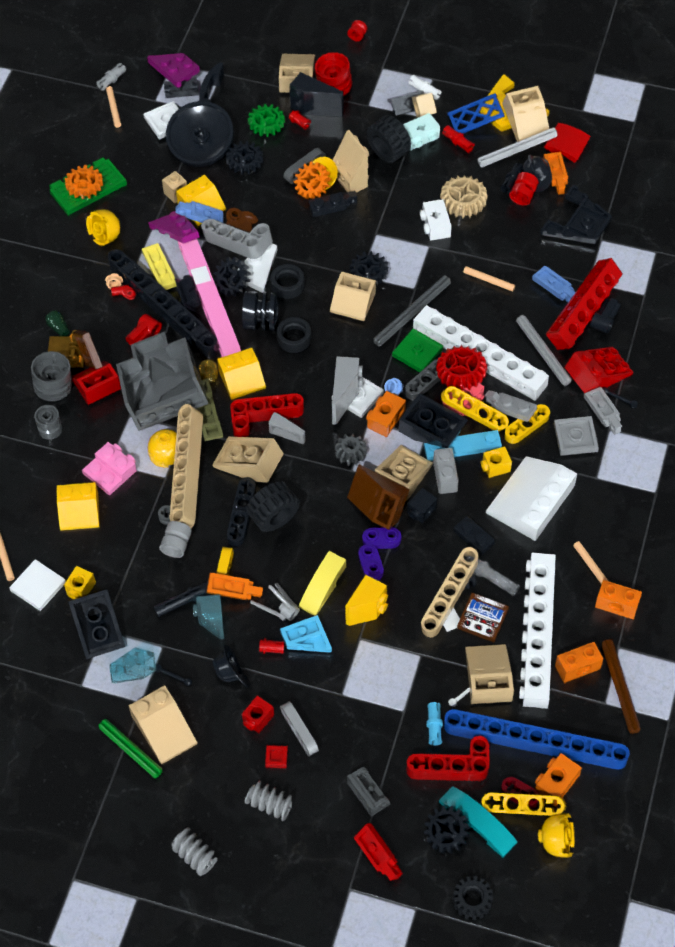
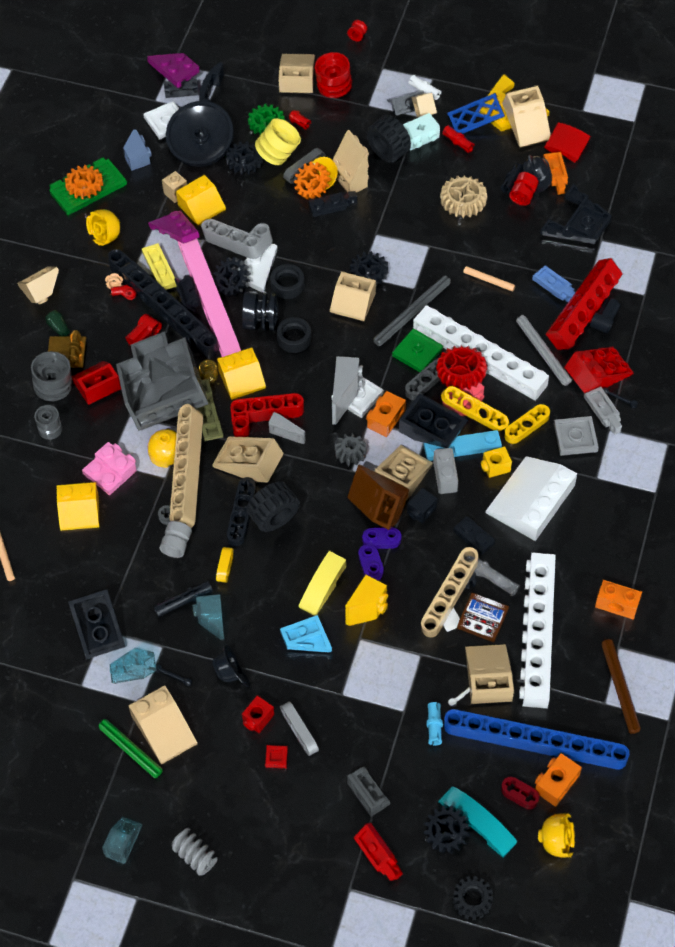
(37, 585): white tile -> none
(39, 285): none -> slope
(79, 576): yellow brick -> none
(87, 349): reddish brown tile -> none
(111, 76): light grey pin -> none
(113, 106): light nougat bar -> none
(121, 839): none -> clear light blue slope
(135, 151): none -> sand blue slope
(198, 212): medium blue hinge -> none
(200, 275): white sticker -> none
(232, 587): orange hinge -> none
(243, 220): reddish brown plate -> none
(269, 800): light grey piece -> none
(271, 646): red pin -> none
(277, 141): none -> light yellow wheel
(288, 608): light grey plant -> none
(315, 97): black slope -> none
(394, 386): light blue plate -> none
(436, 220): white brick -> none
(447, 772): red beam -> none
(511, 405): light grey hinge -> none
(517, 147): axle -> none
(523, 807): yellow beam -> none
(579, 662): orange brick -> none
(590, 562): light nougat bar -> none

